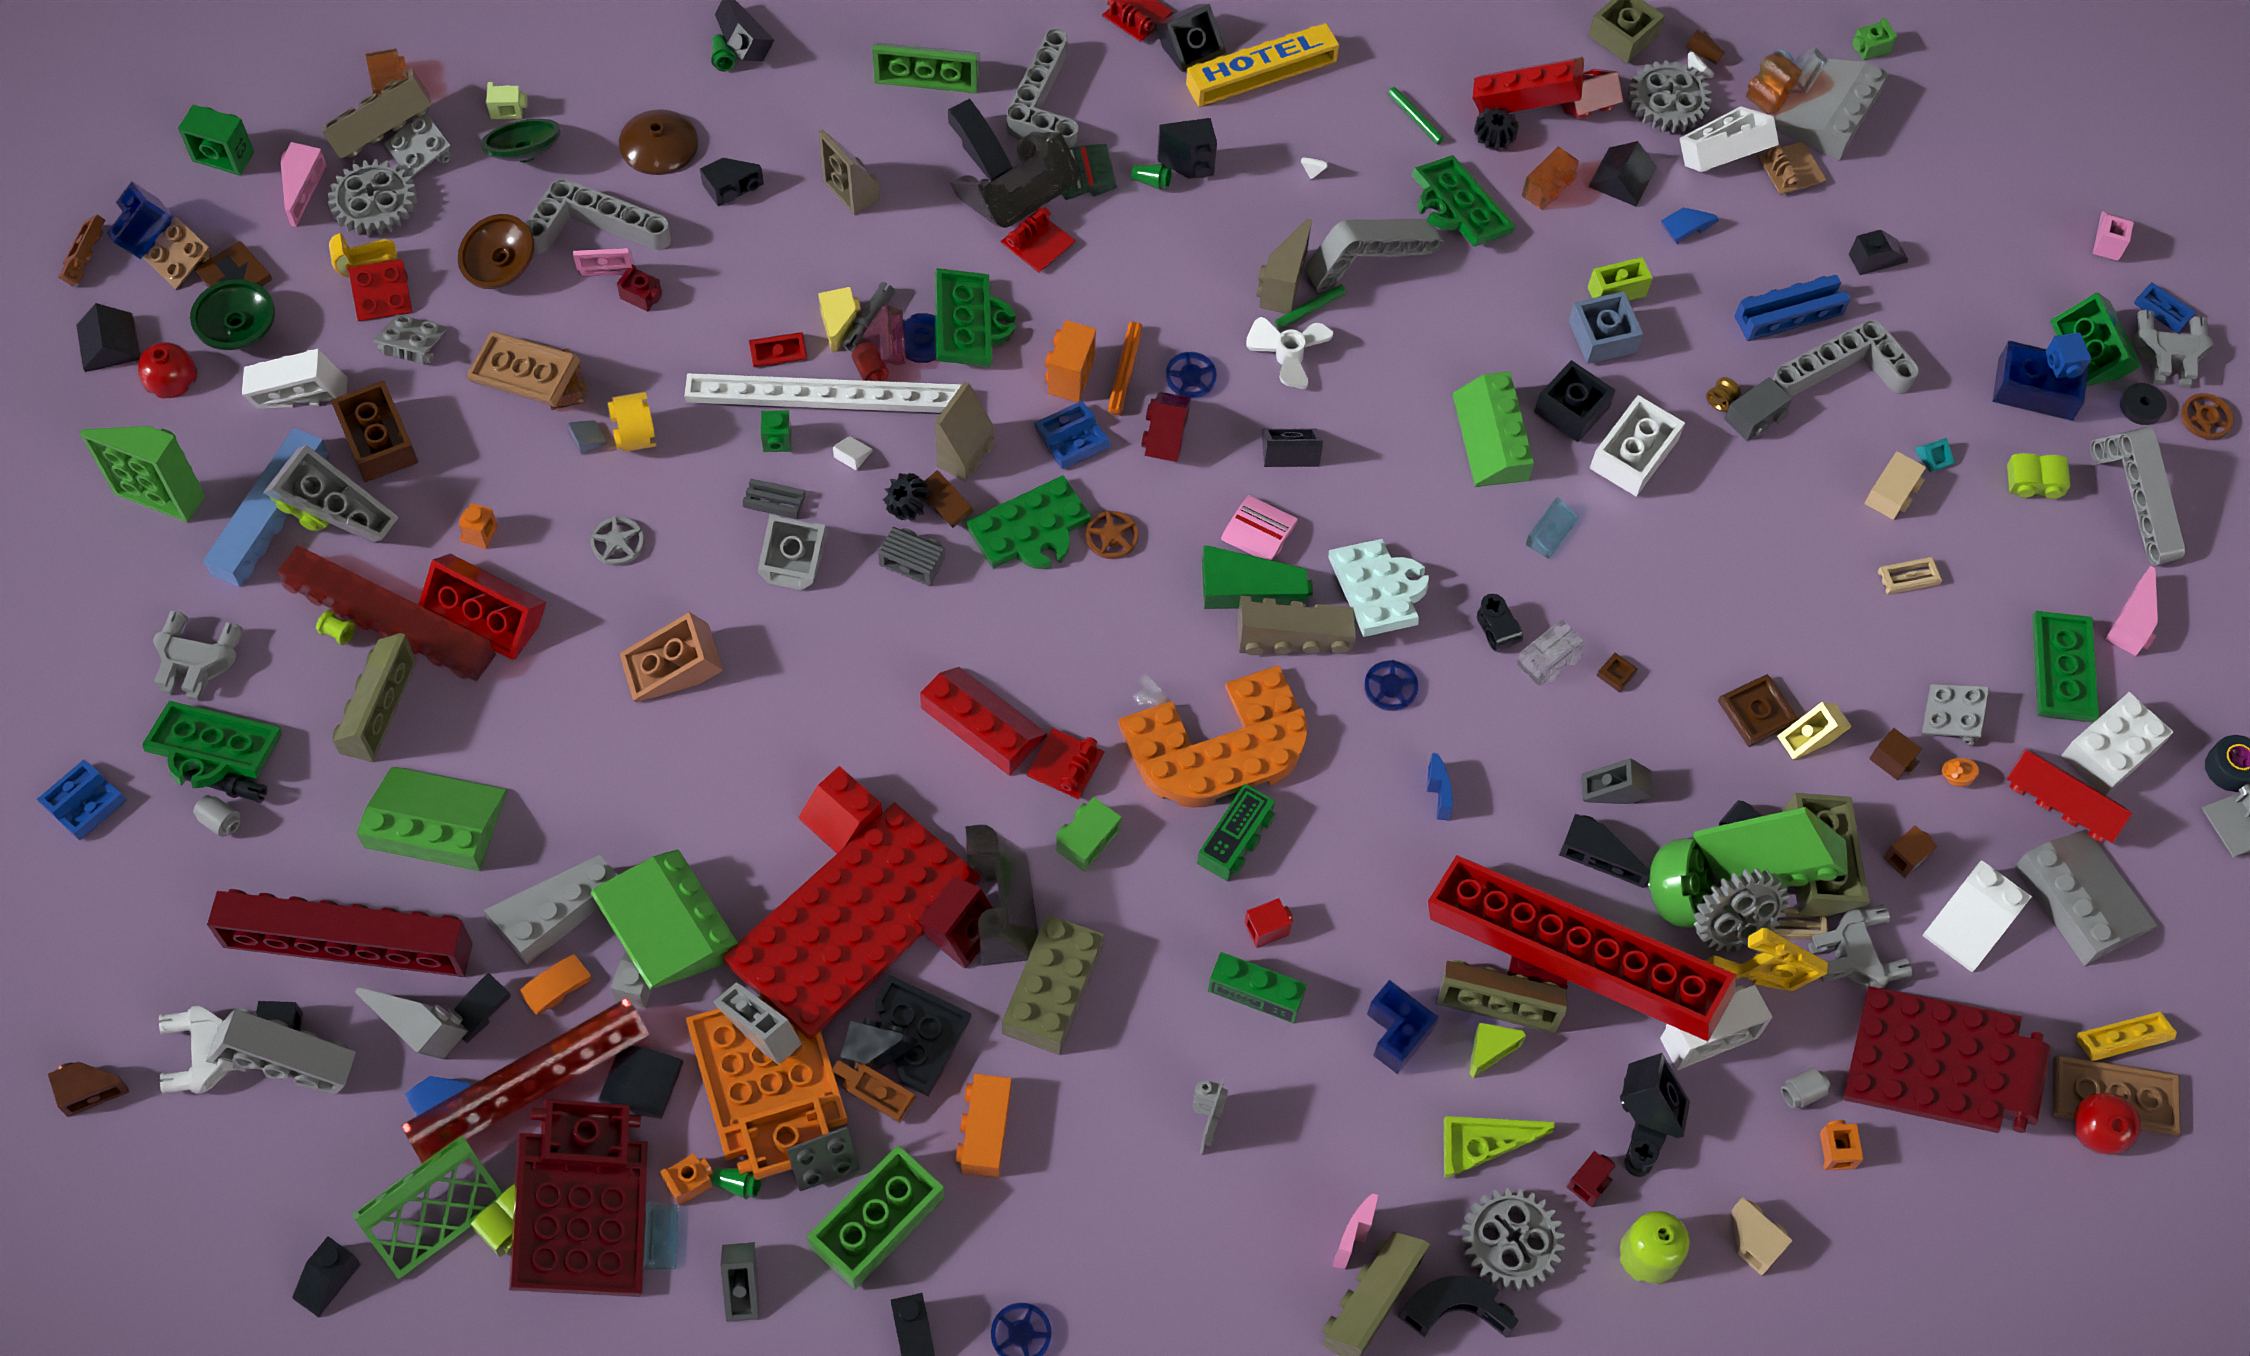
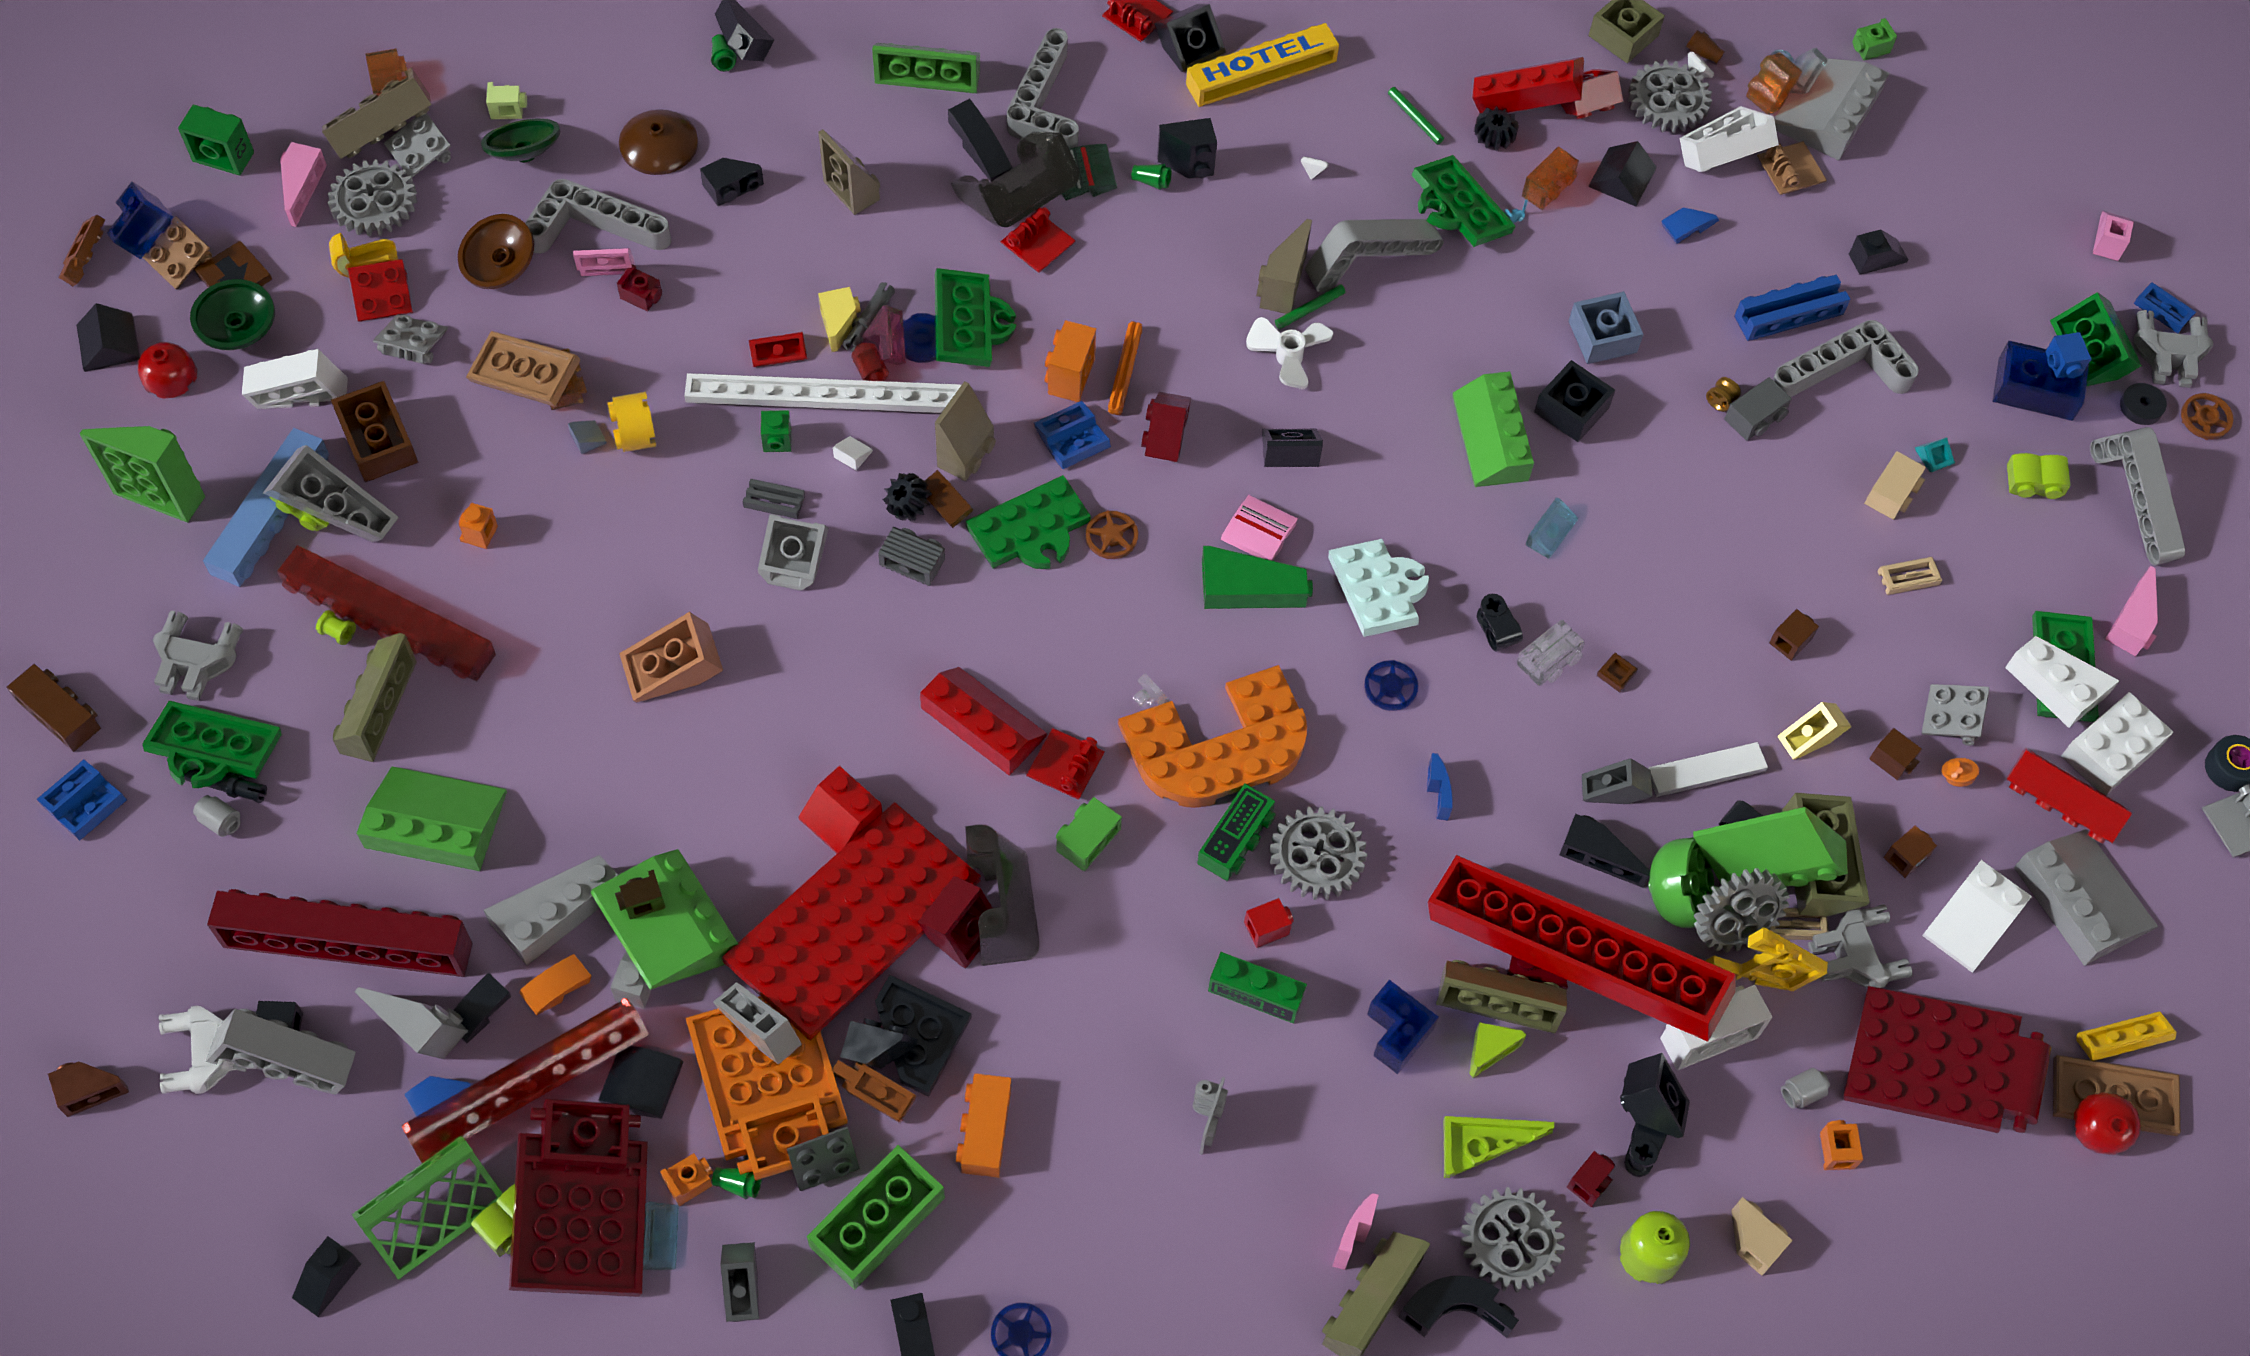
(54, 706): none -> reddish brown brick
(482, 603): red slope -> none
(616, 541): light grey wheel -> none
(640, 896): none -> dark brown brick
(1052, 984): olive brick -> none
(1191, 374): clear blue wheel -> none
(1293, 628): dark tan wedge -> none
(1326, 830): none -> light grey gear
(1516, 215): none -> medium azure piece
(1626, 276): lime brick -> none
(1637, 445): white brick -> none
(1707, 769): none -> white tile
(1758, 710): reddish brown tile -> none
(1794, 634): none -> reddish brown brick
(2060, 679): none -> white wedge

